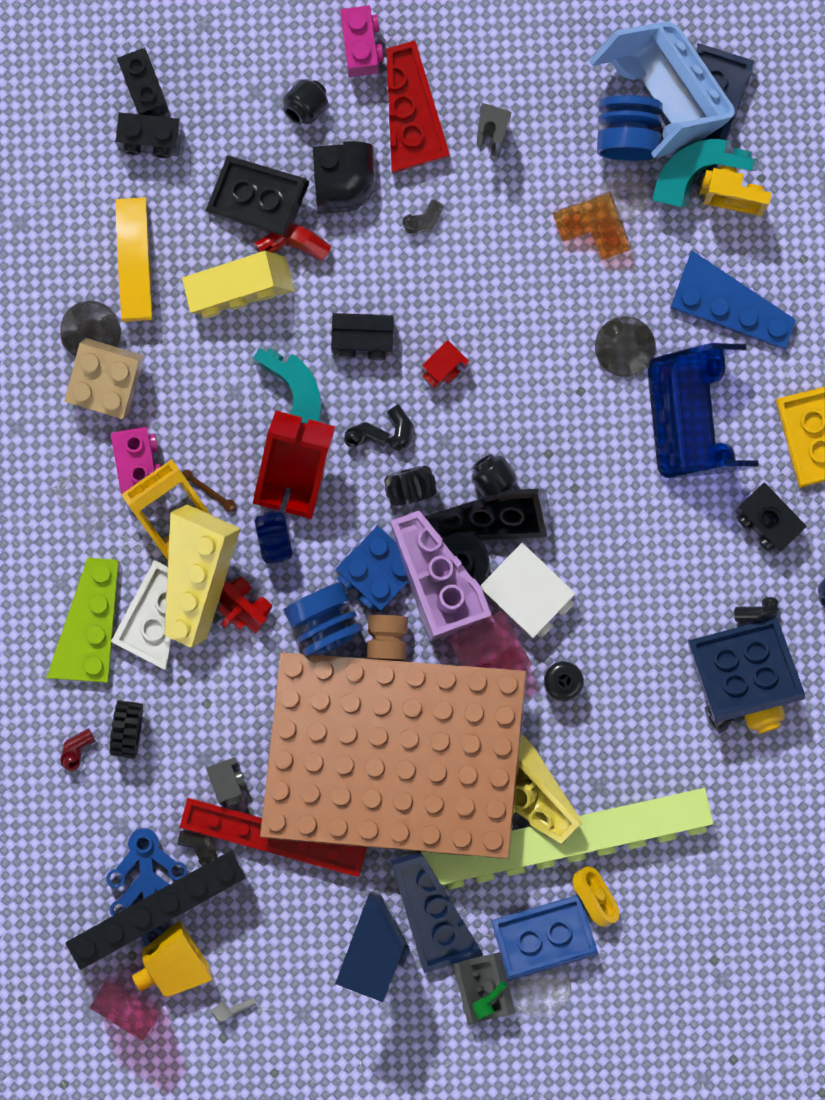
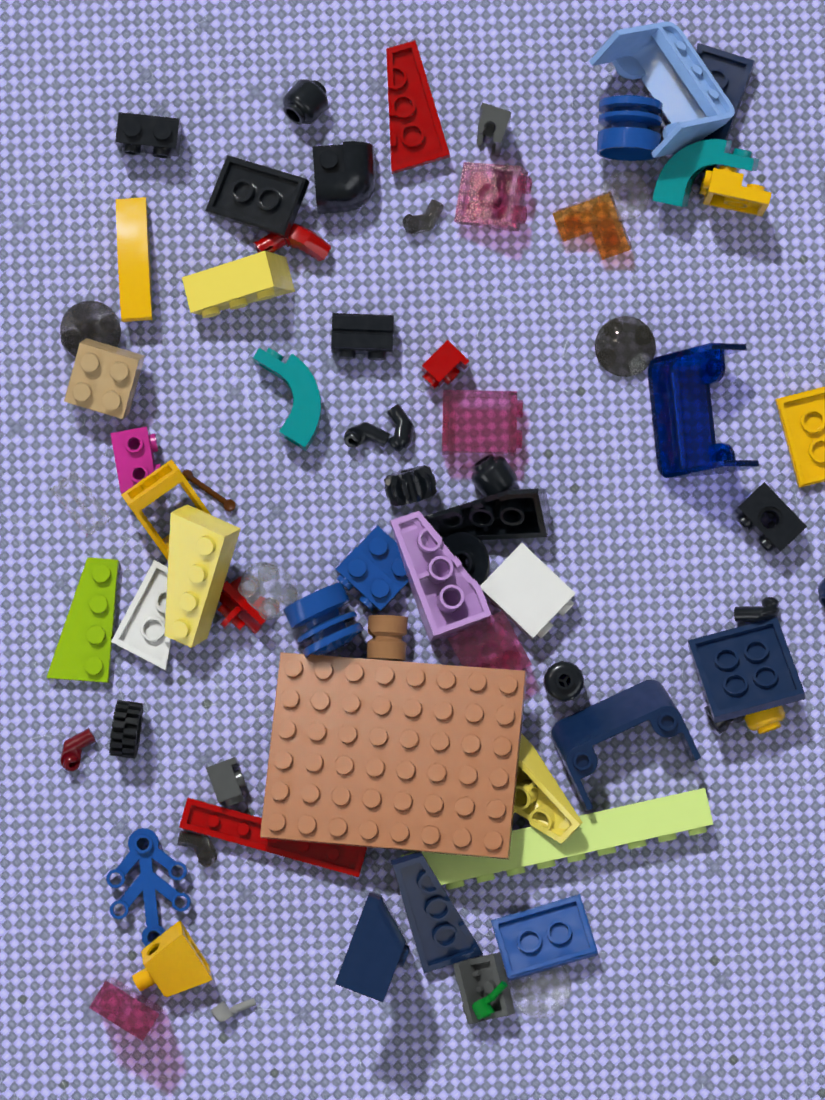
(143, 83): black brick -> none
(156, 910): black brick -> none
(268, 589): none -> clear dish
(273, 537): clear blue gear -> none
(295, 460): red piece -> none
(359, 40): dark pink brick -> none
(481, 422): none -> clear pink panel
(493, 196): none -> clear pink plate
(582, 730): none -> dark blue windscreen
(596, 896): yellow plate -> none
(725, 302): blue wing -> none

